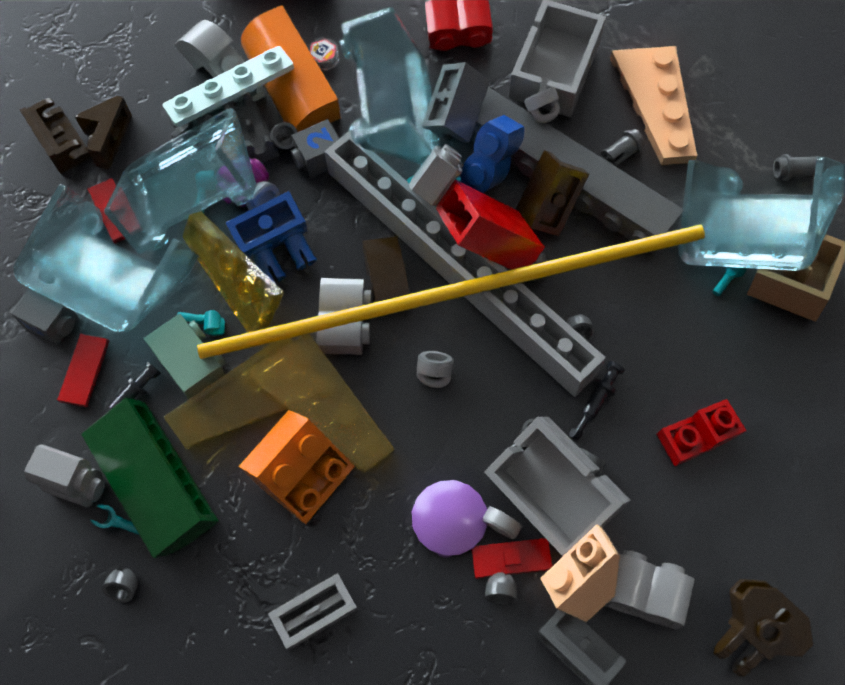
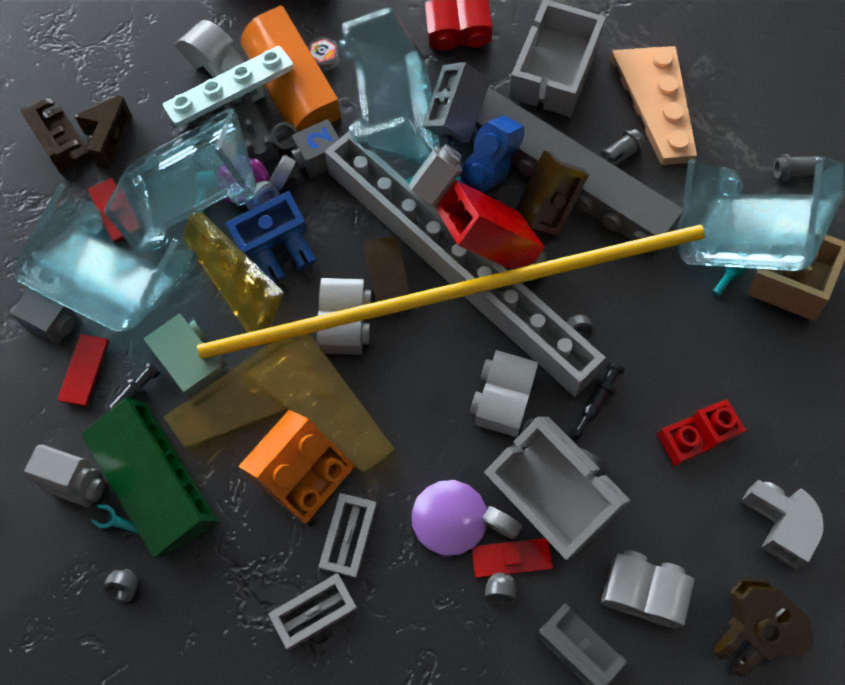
(213, 323): teal hand -> none
(282, 171): none -> light grey tile
(340, 568): none -> light grey tile
(434, 365): light grey tile -> none
(505, 393): none -> light grey brick
(541, 99): light grey tile -> none
(584, 576): light nougat slope -> none
(796, 520): none -> light grey brick

